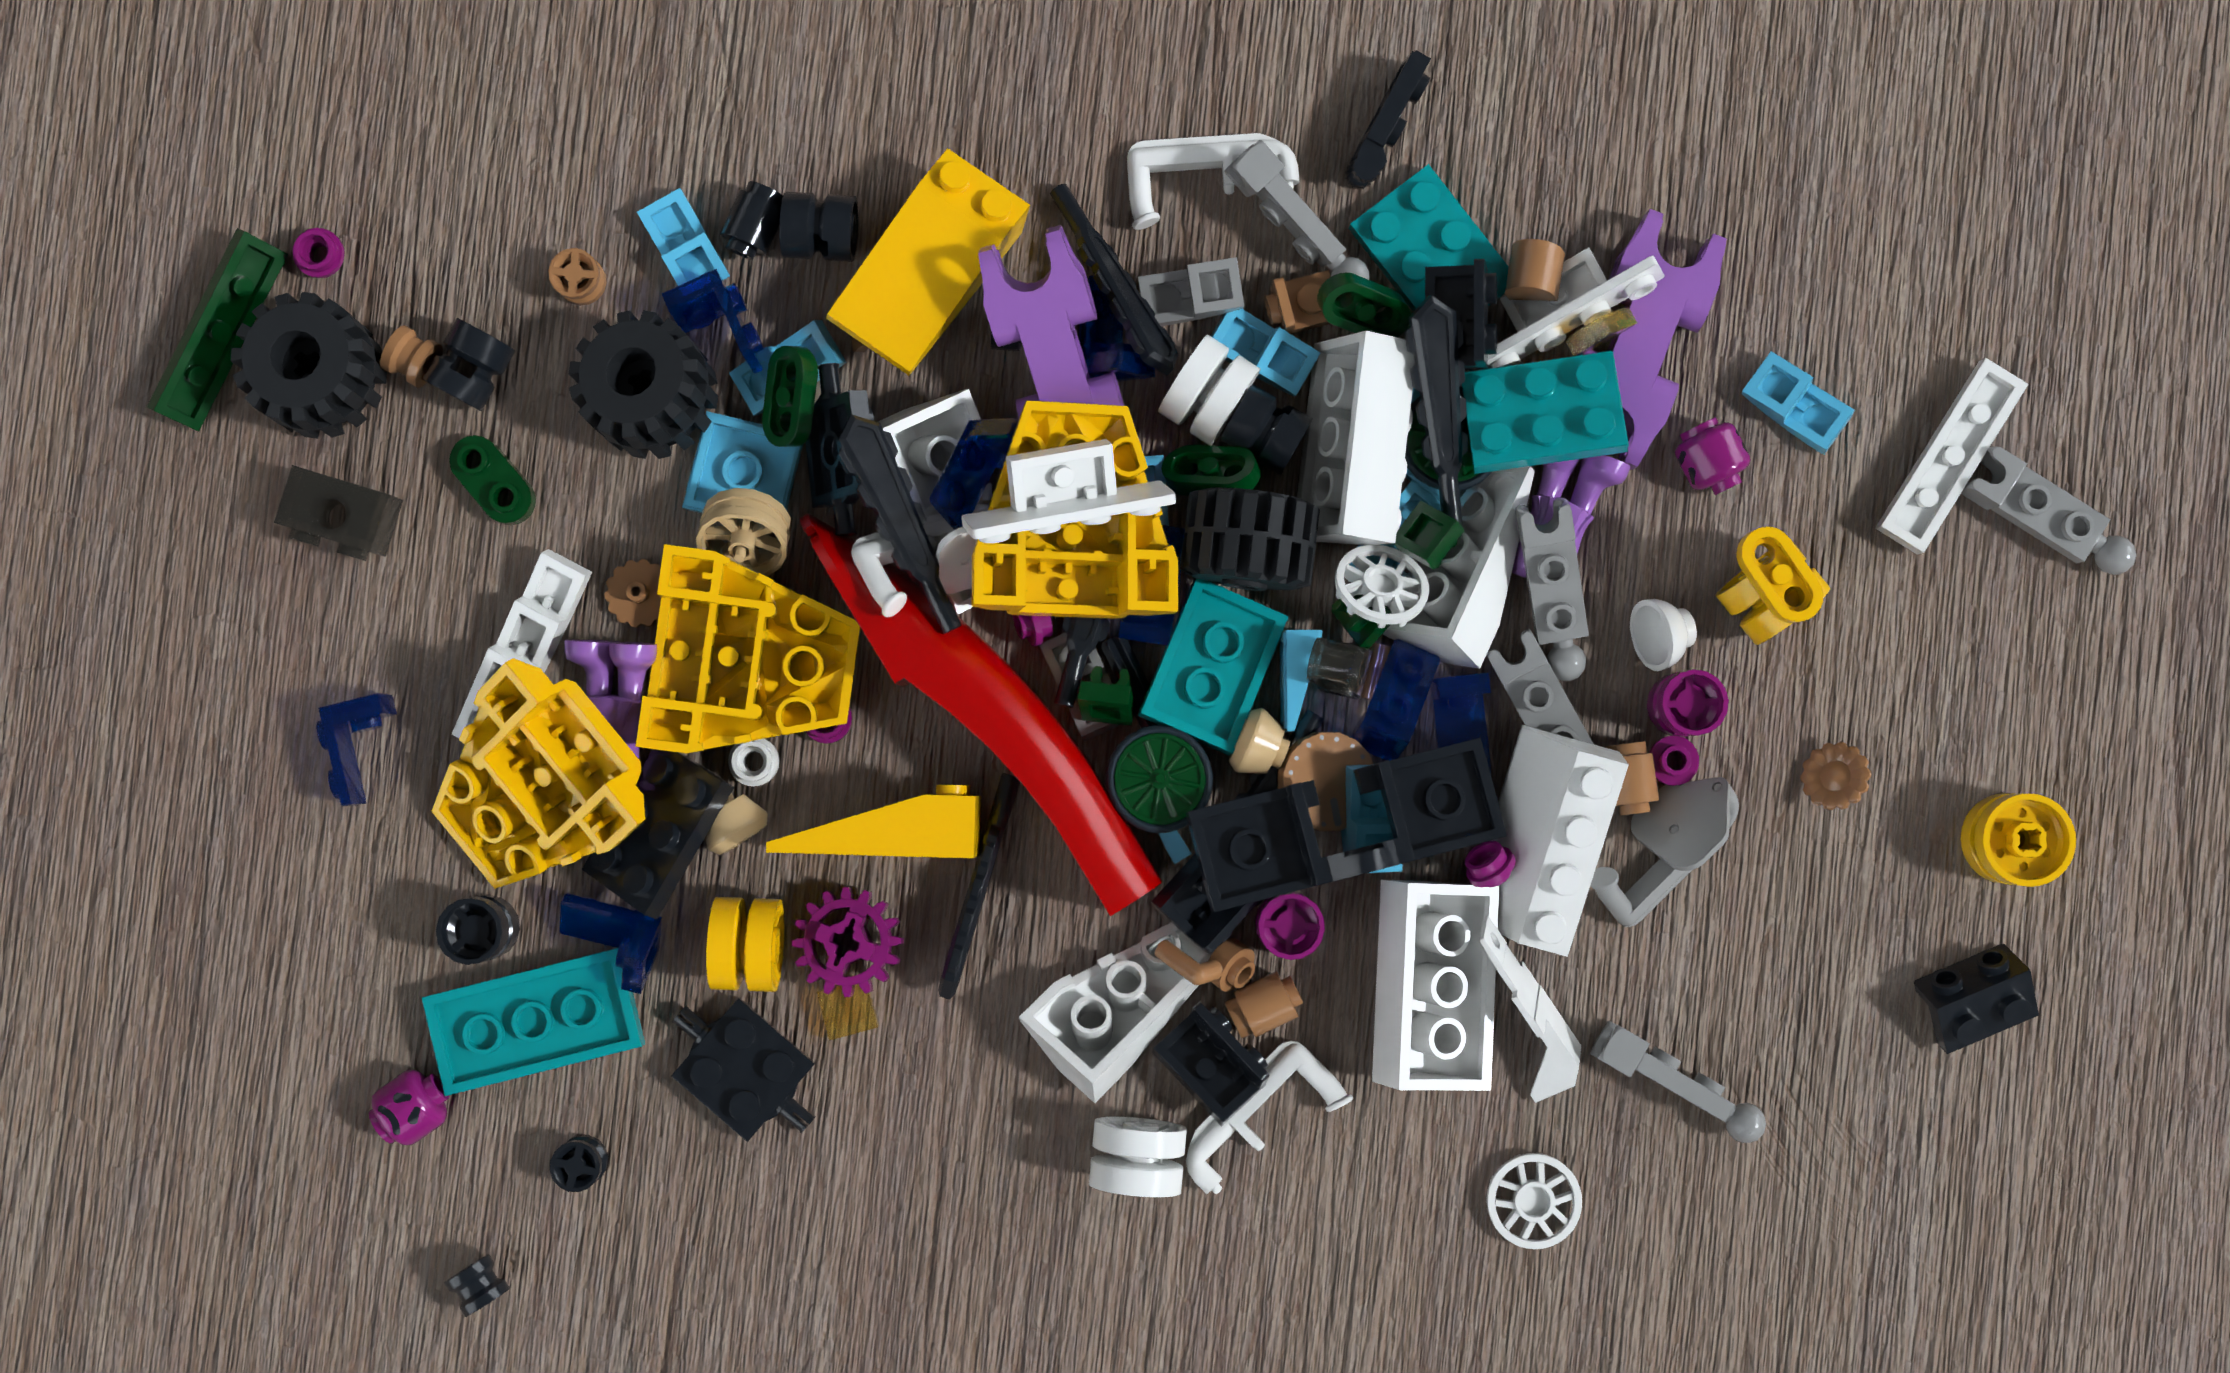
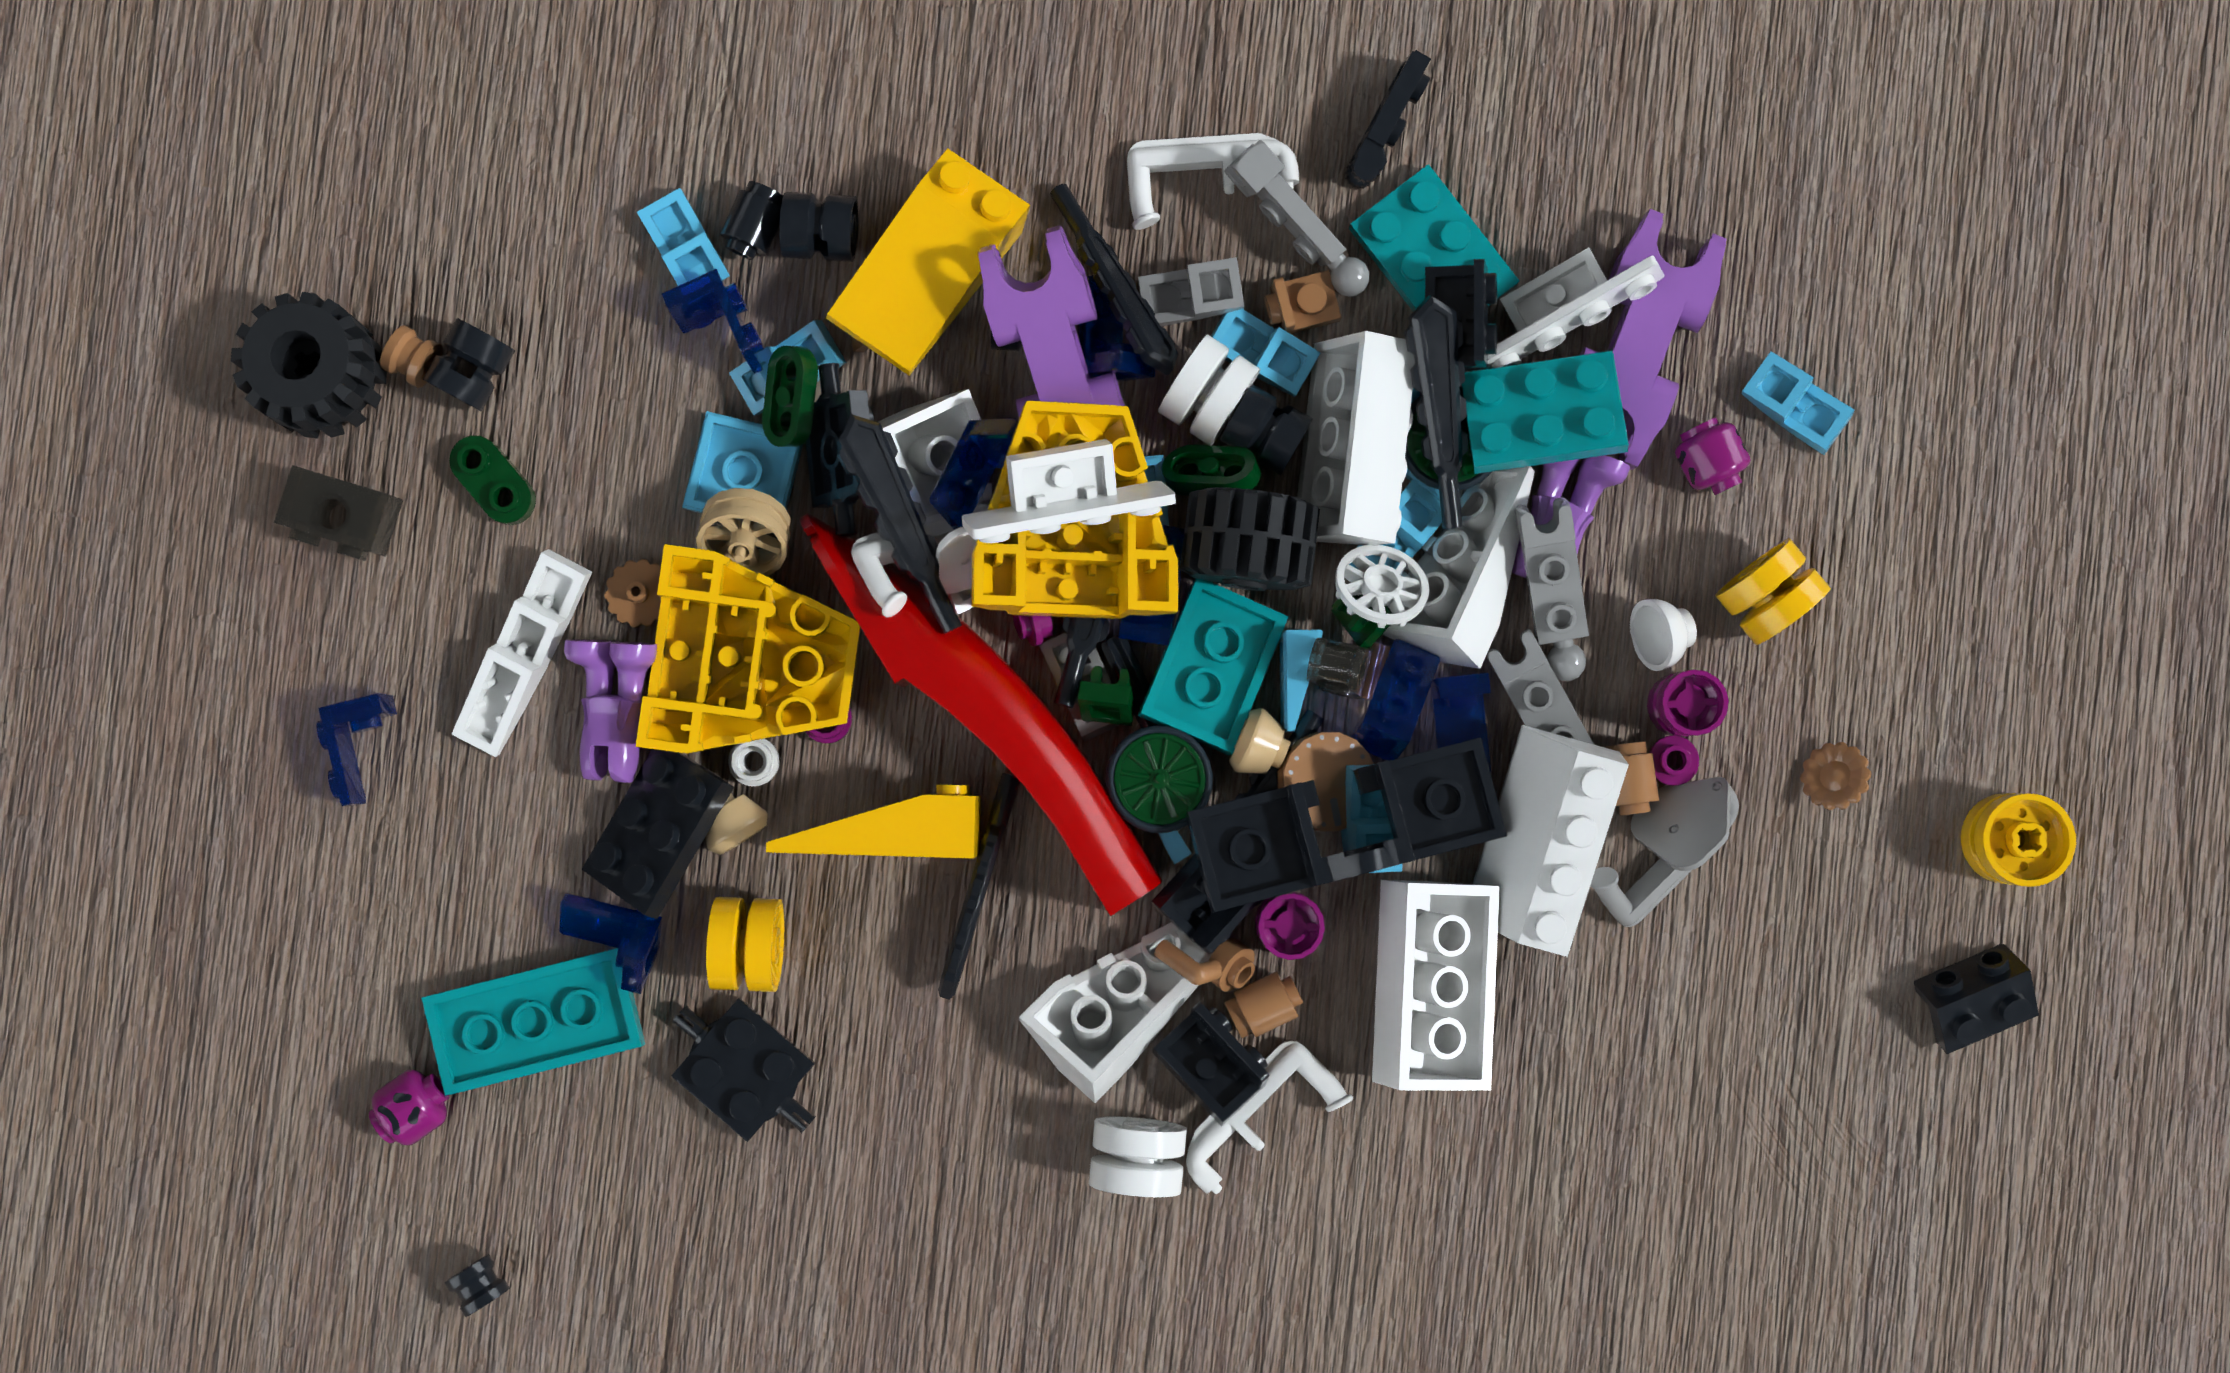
(205, 348): dark green plate -> none
(307, 244): magenta plate -> none
(477, 929): black wheel -> none
(537, 778): yellow wedge -> none
(569, 269): medium nougat wheel -> none
(569, 1167): black wheel -> none
(643, 384): black wheel -> none
(827, 934): magenta gear -> none
(847, 1014): clear yellow tile -> none
(1359, 305): dark green plate -> none
(1428, 535): dark green tile -> none
(1489, 864): magenta plate -> none
(1534, 270): medium nougat brick -> none
(1534, 1200): white wheel -> none
(1563, 1051): white piece -> none
(1601, 331): clear yellow tile -> none
(1628, 1053): light grey plate -> none
(1782, 571): yellow plate -> none
(1951, 456): white plate -> none
(2048, 513): light grey plate -> none

